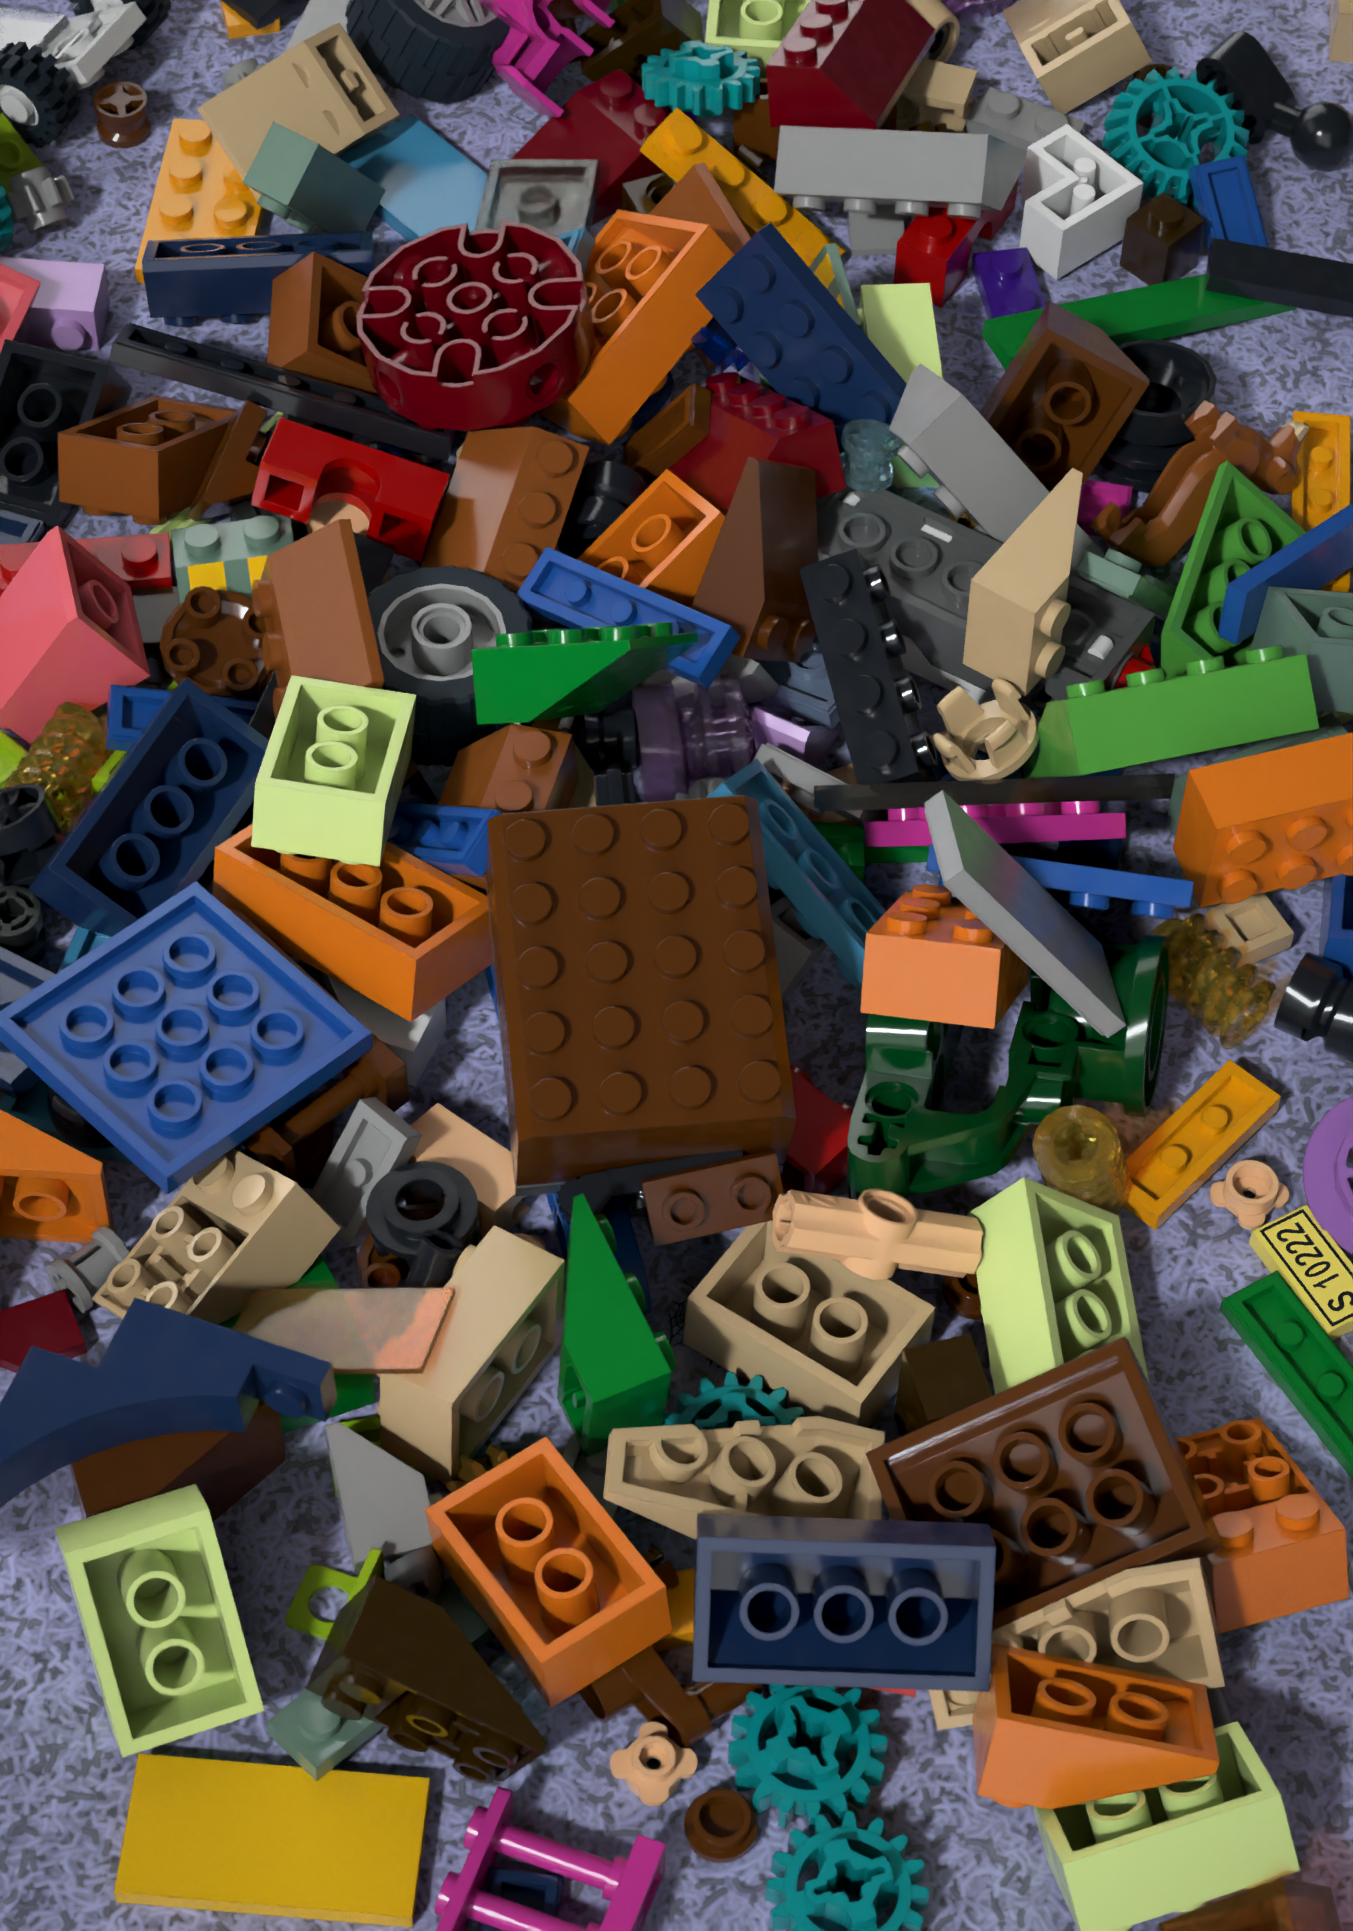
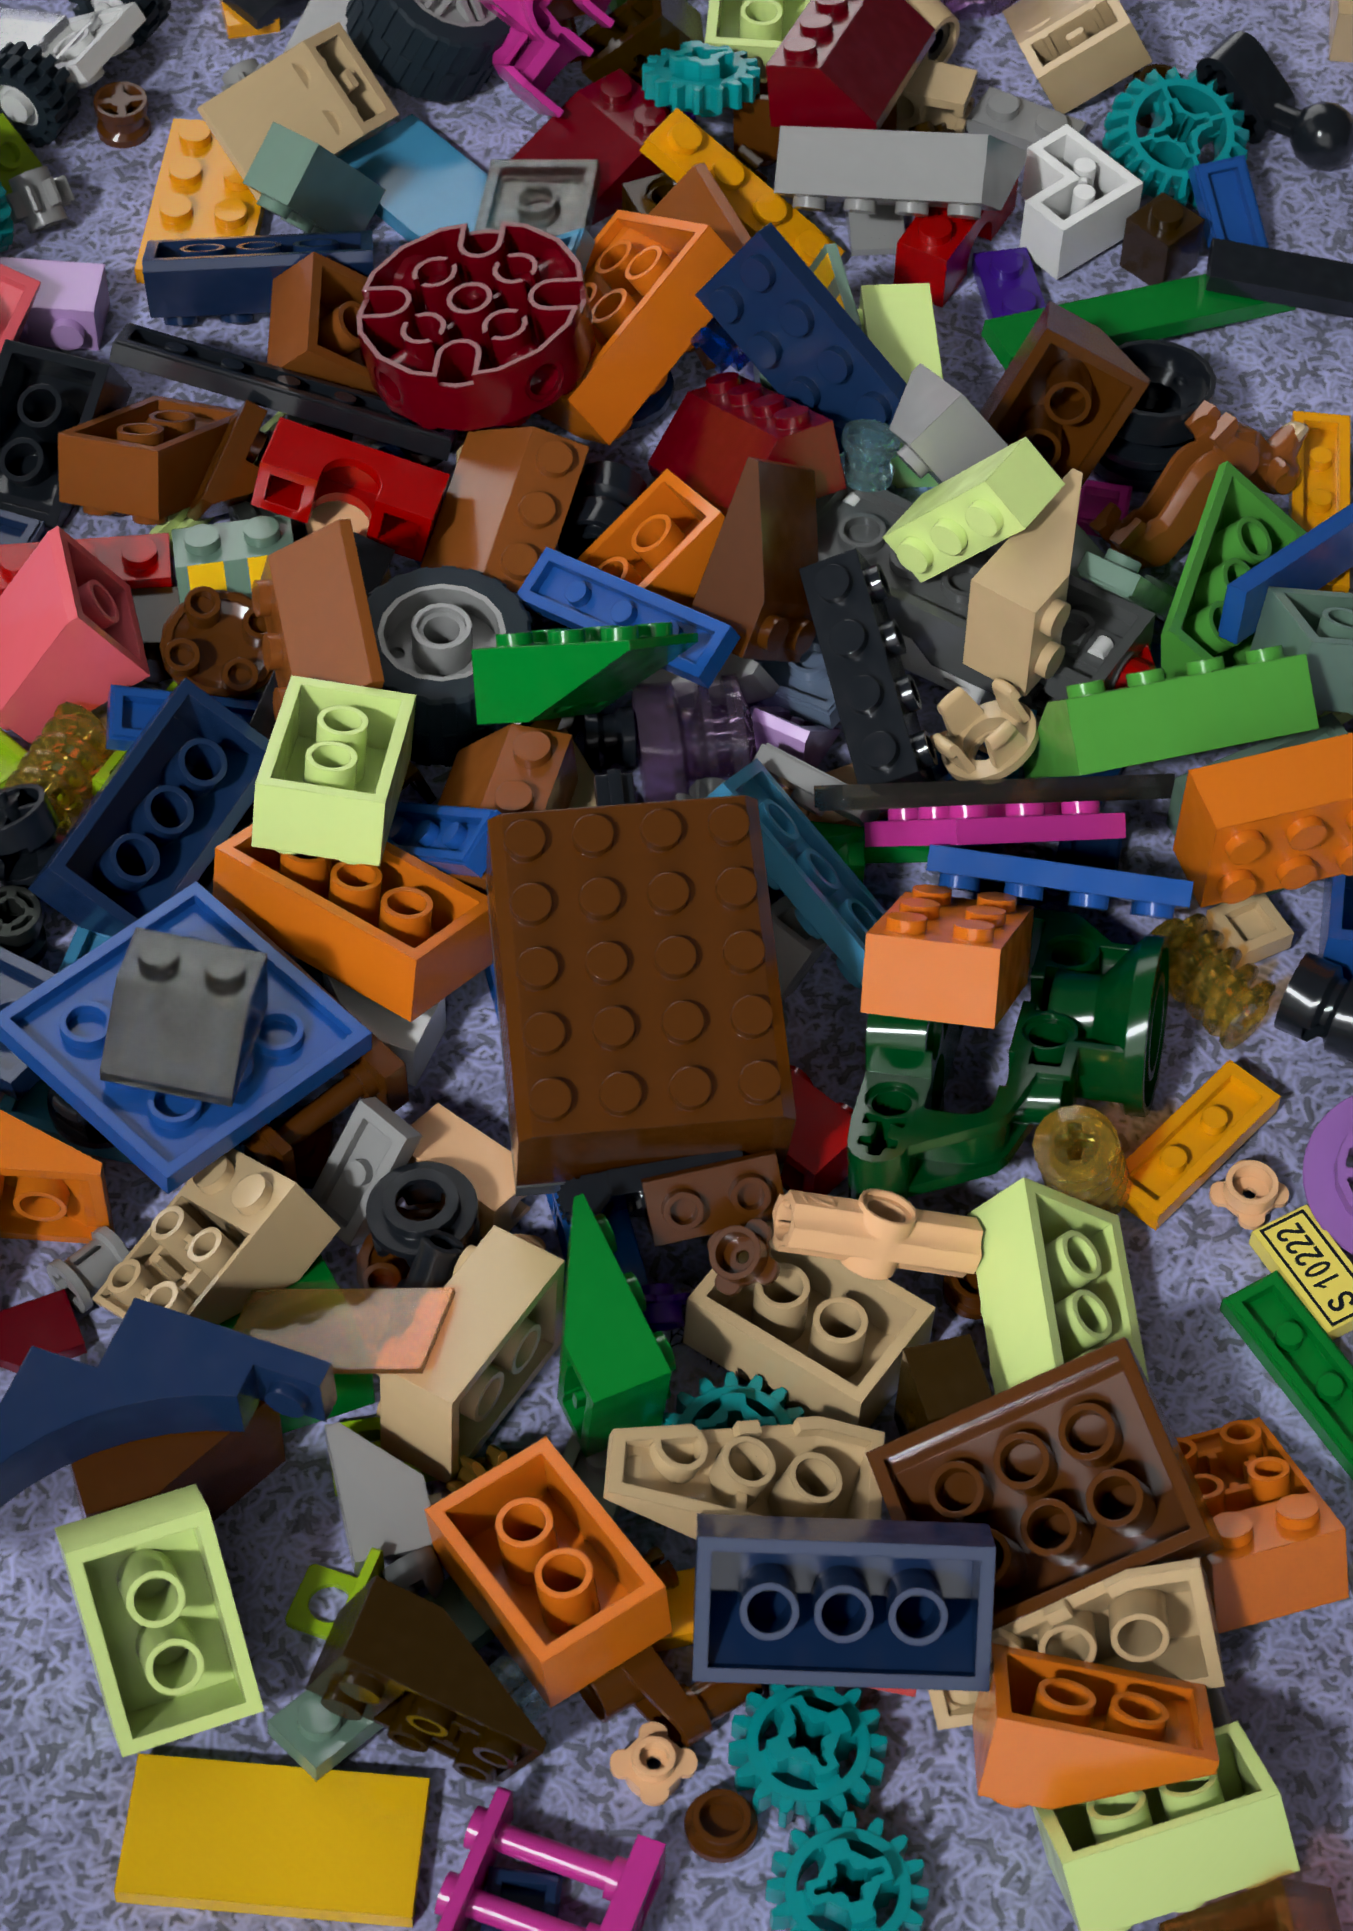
(184, 1016): none -> clear smoke slope
(663, 1307): none -> dark purple plate
(669, 434): reddish brown tile -> none
(724, 1250): none -> reddish brown plate
(974, 510): none -> yellowish green brick
(1023, 914): light grey tile -> none

